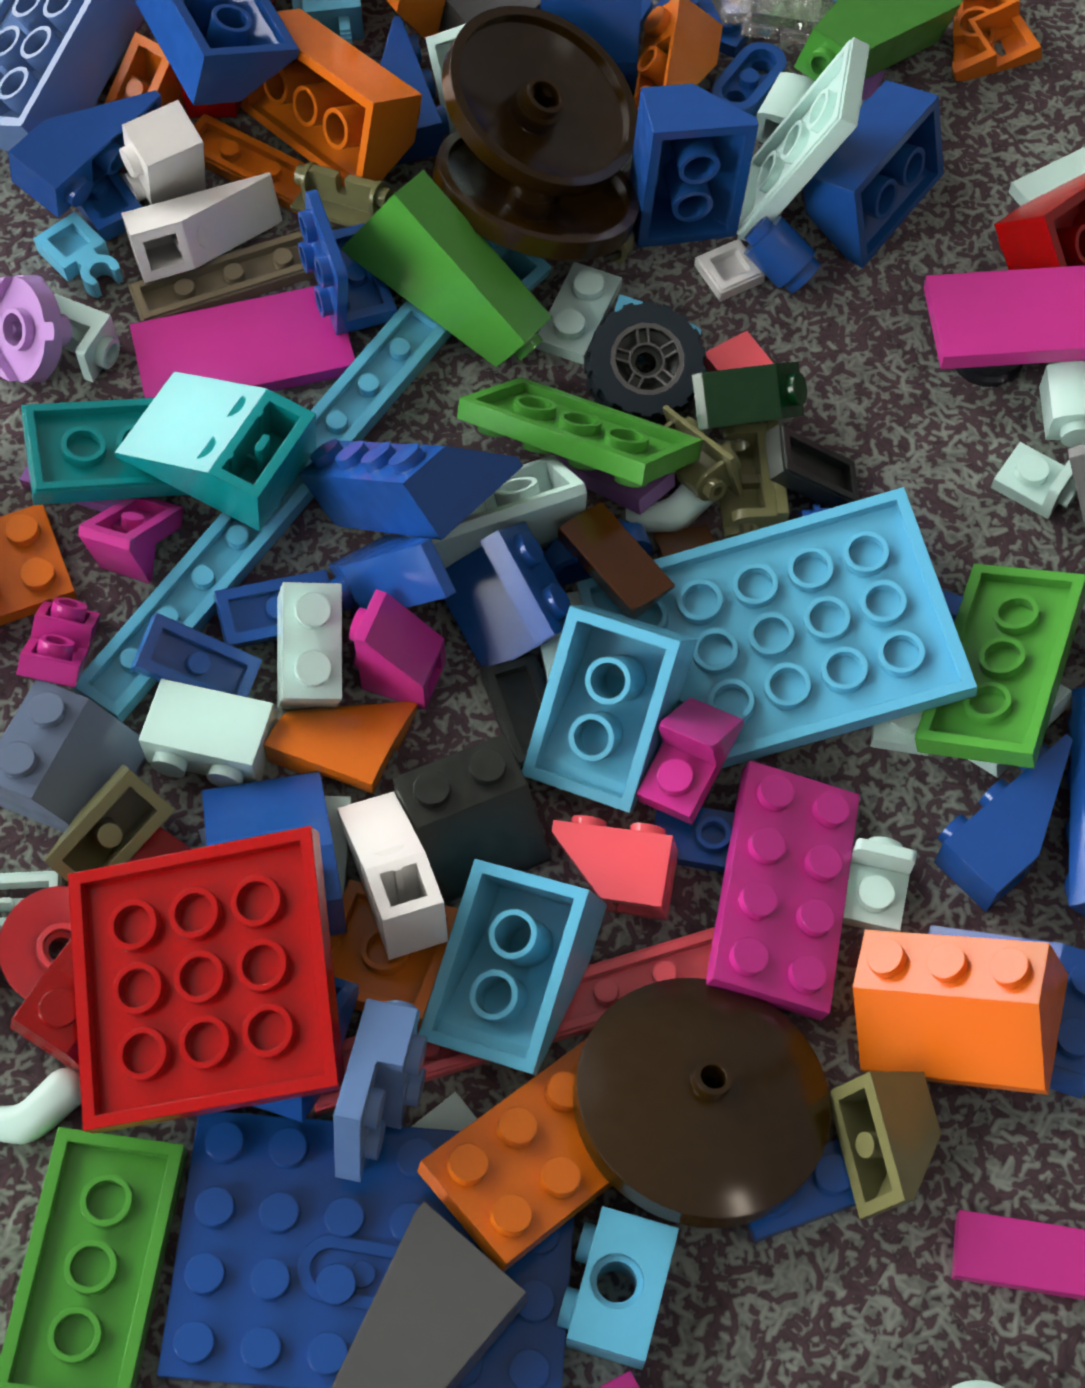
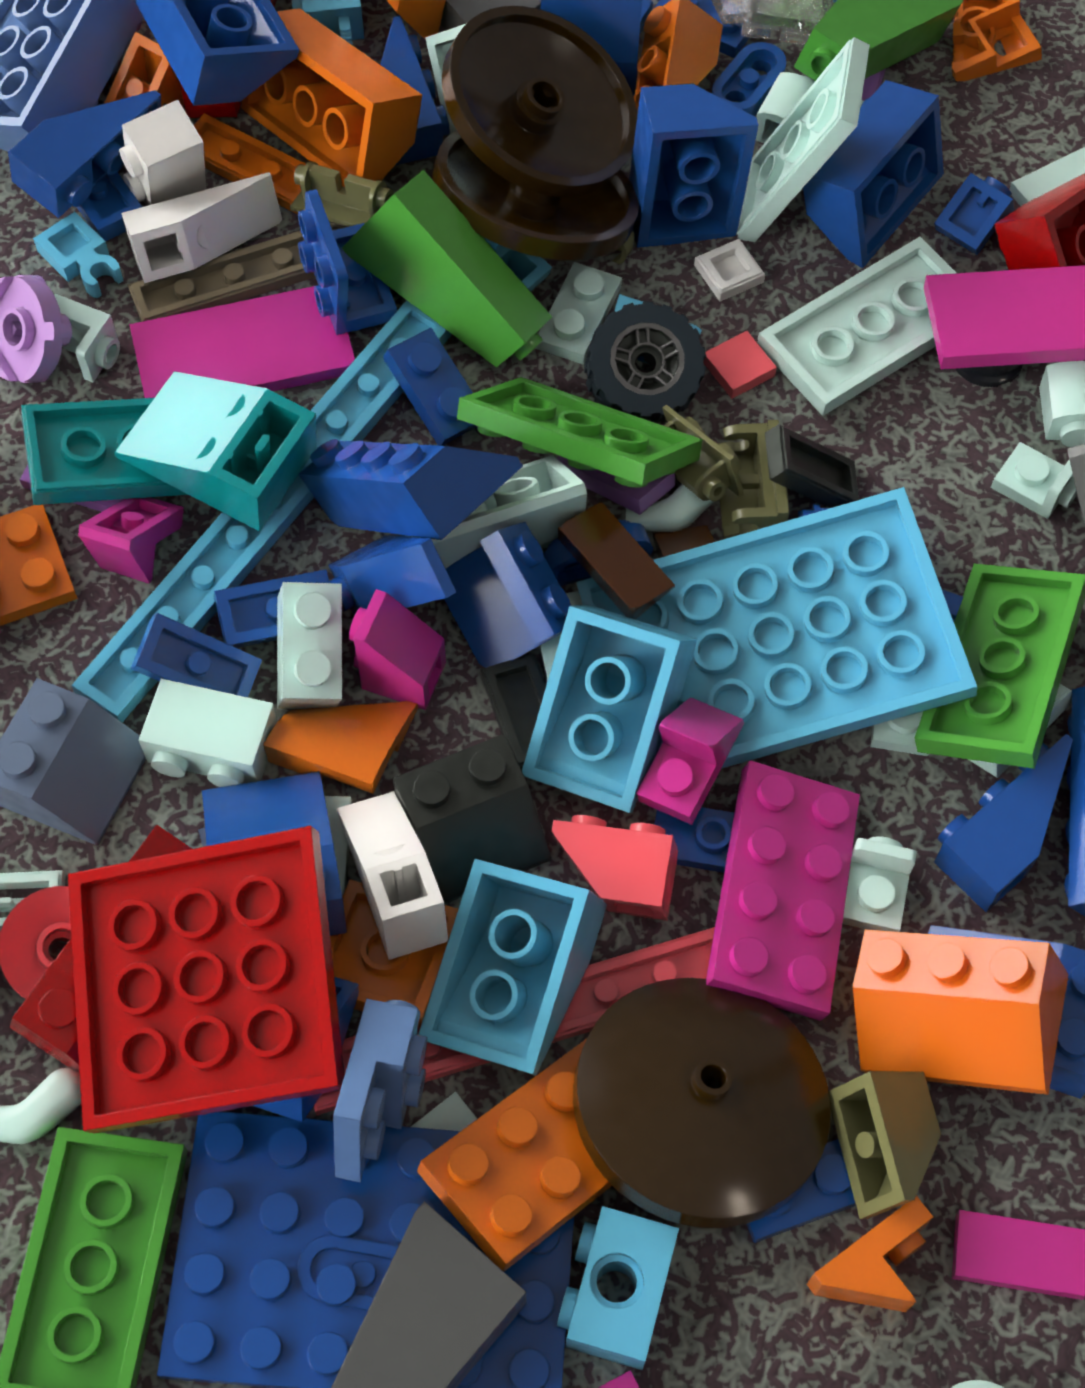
(59, 642): dark pink slope -> none
(110, 825): olive slope -> none
(430, 384): none -> blue plate
(749, 394): dark green slope -> none
(781, 253): blue brick -> none
(858, 329): none -> light aqua plate
(861, 1270): none -> orange slope
(974, 211): none -> blue bracket

